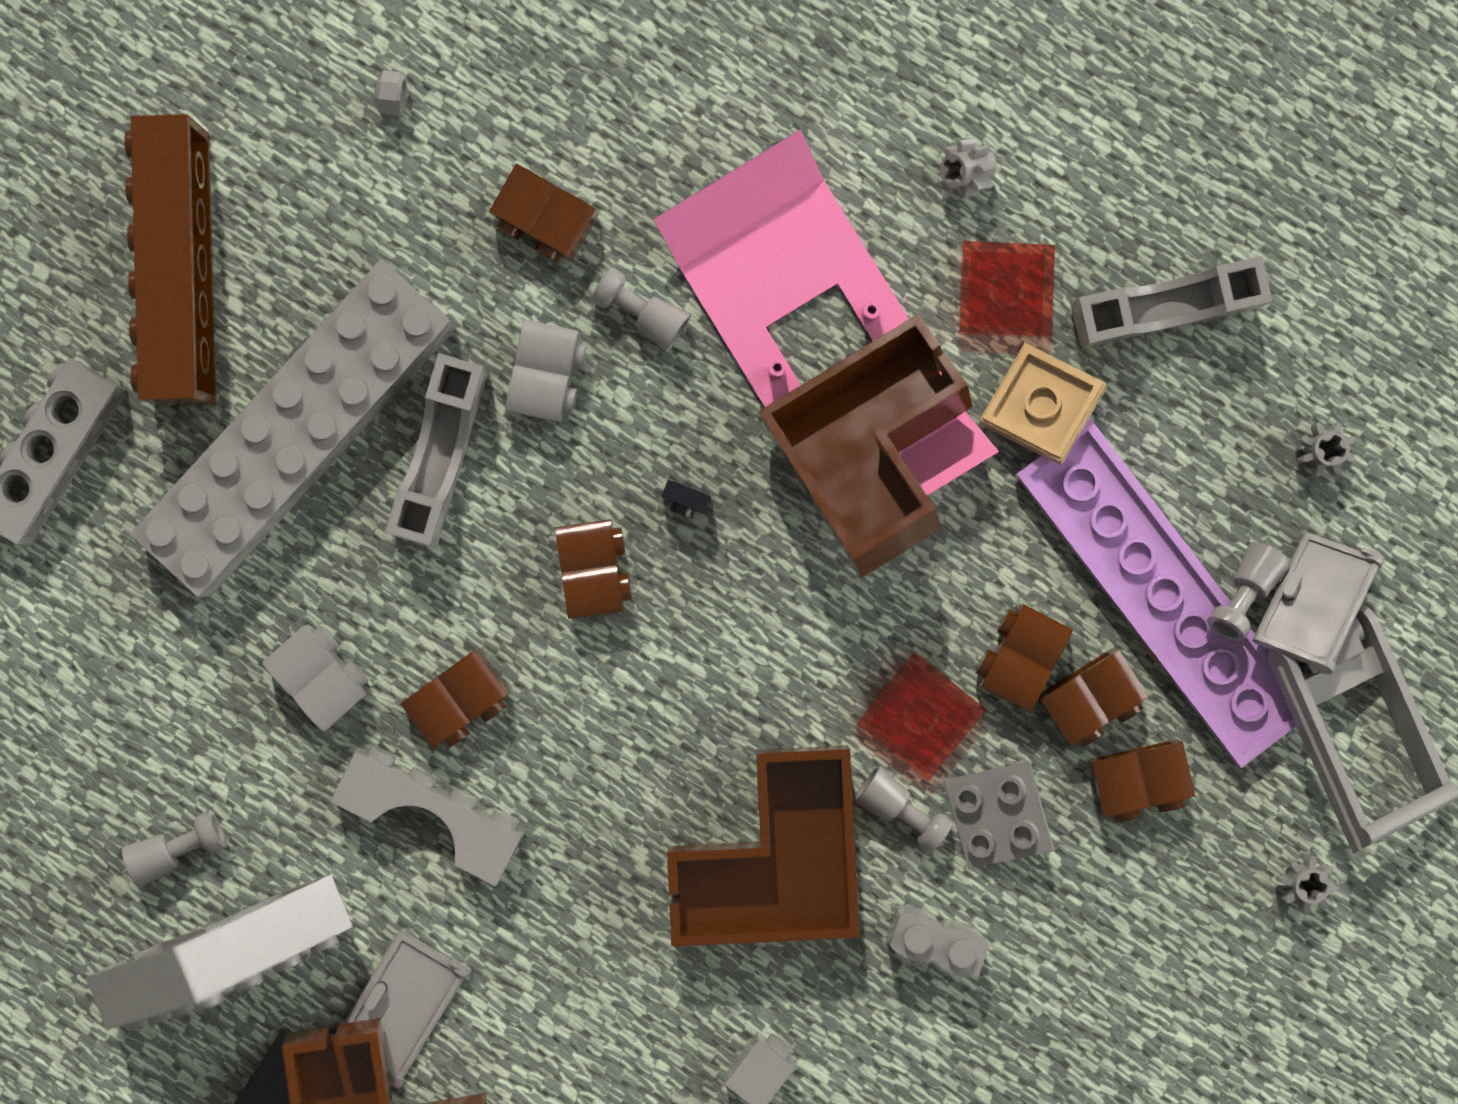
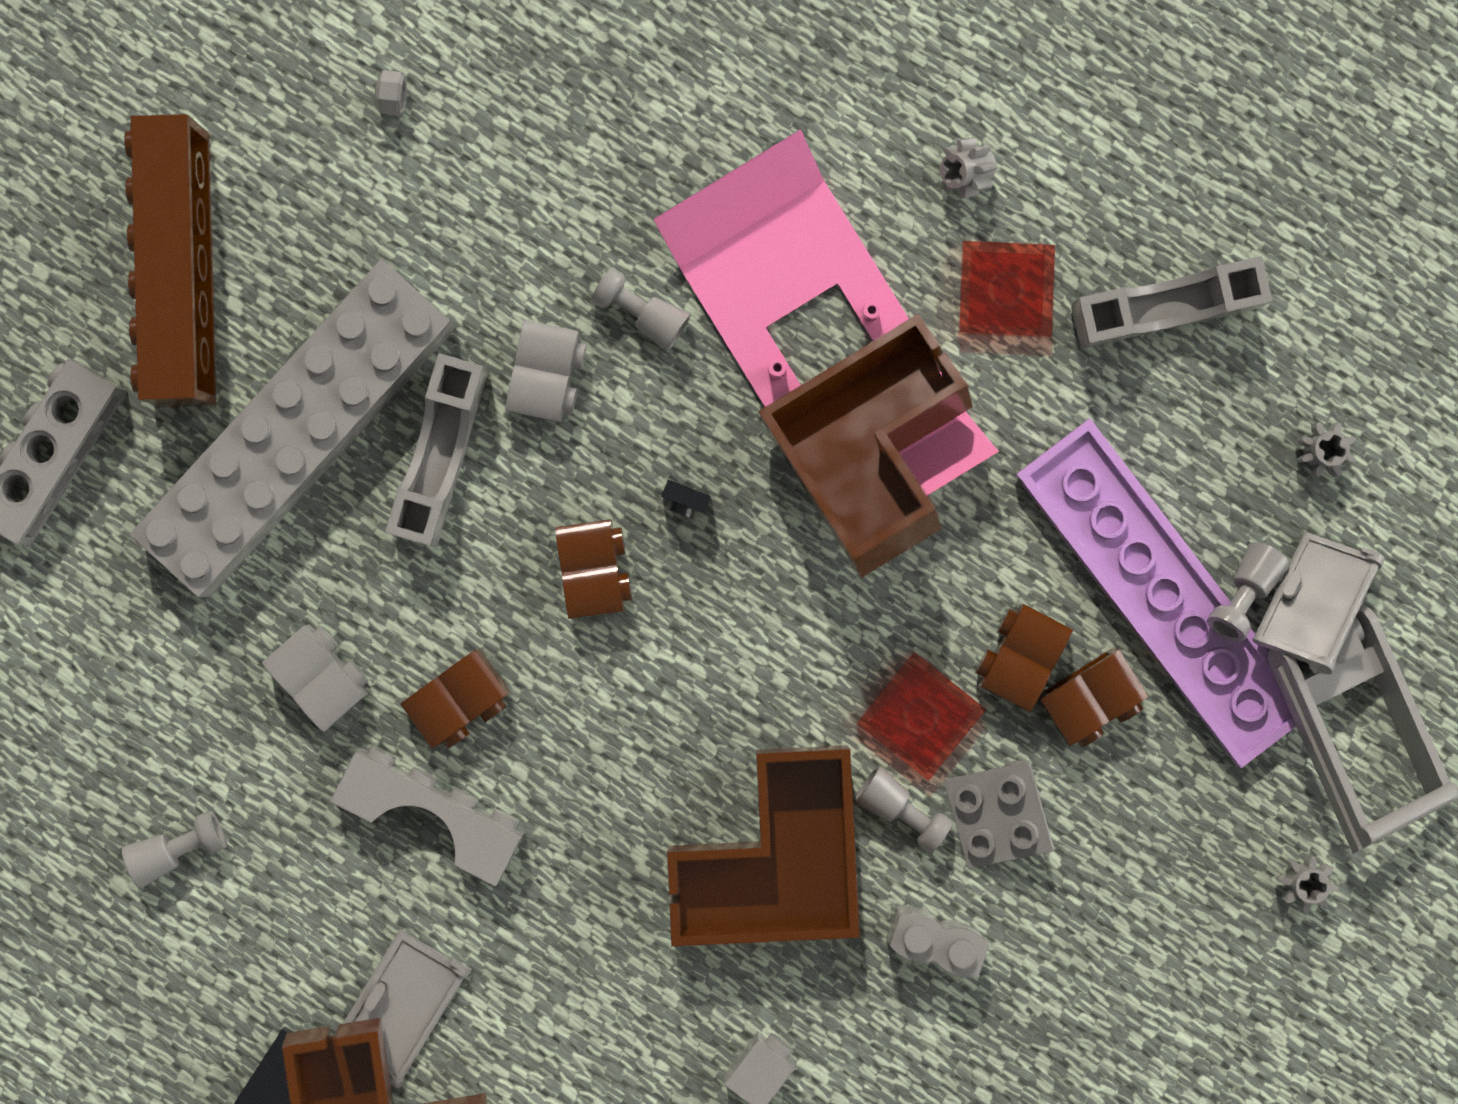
(220, 958): piece -> none
(542, 213): reddish brown brick -> none
(1043, 404): tan tile -> none
(1142, 779): reddish brown brick -> none

